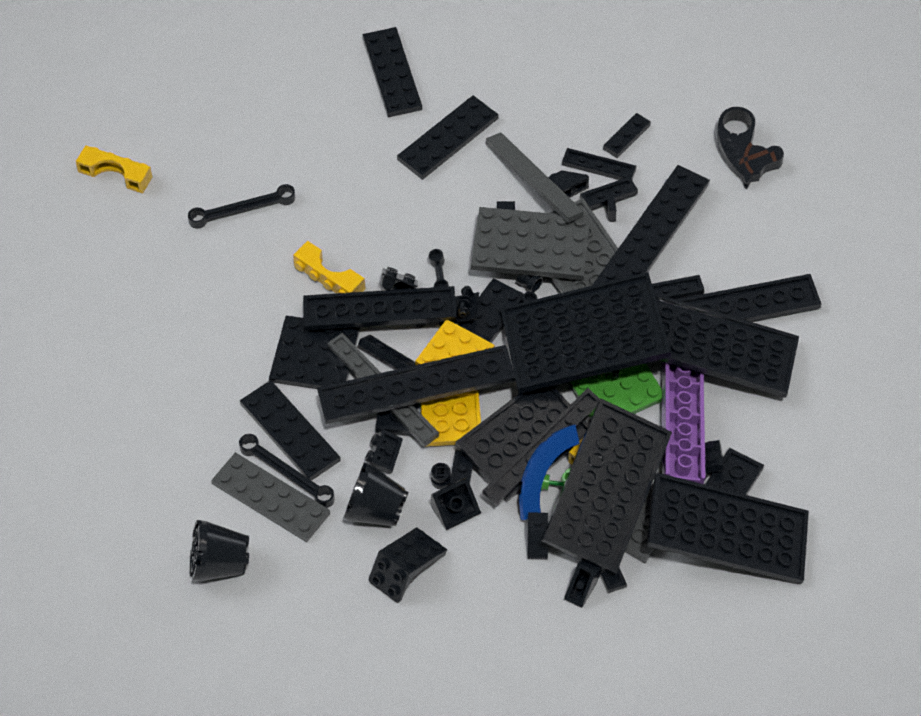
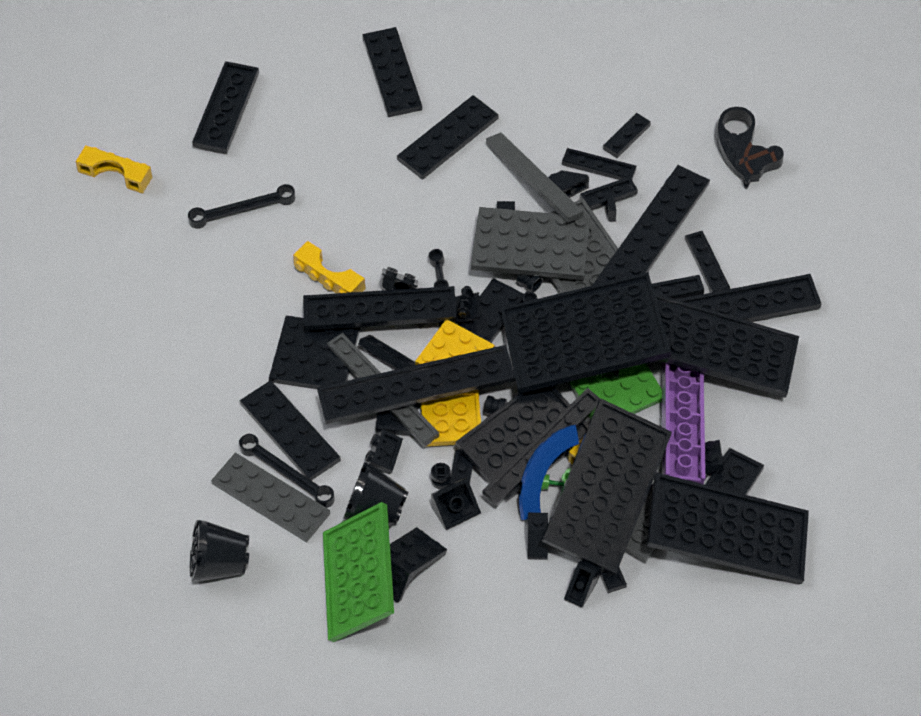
(225, 107): none -> black plate
(358, 572): none -> bright green plate
(493, 404): none -> black wheel
(706, 262): none -> black tile

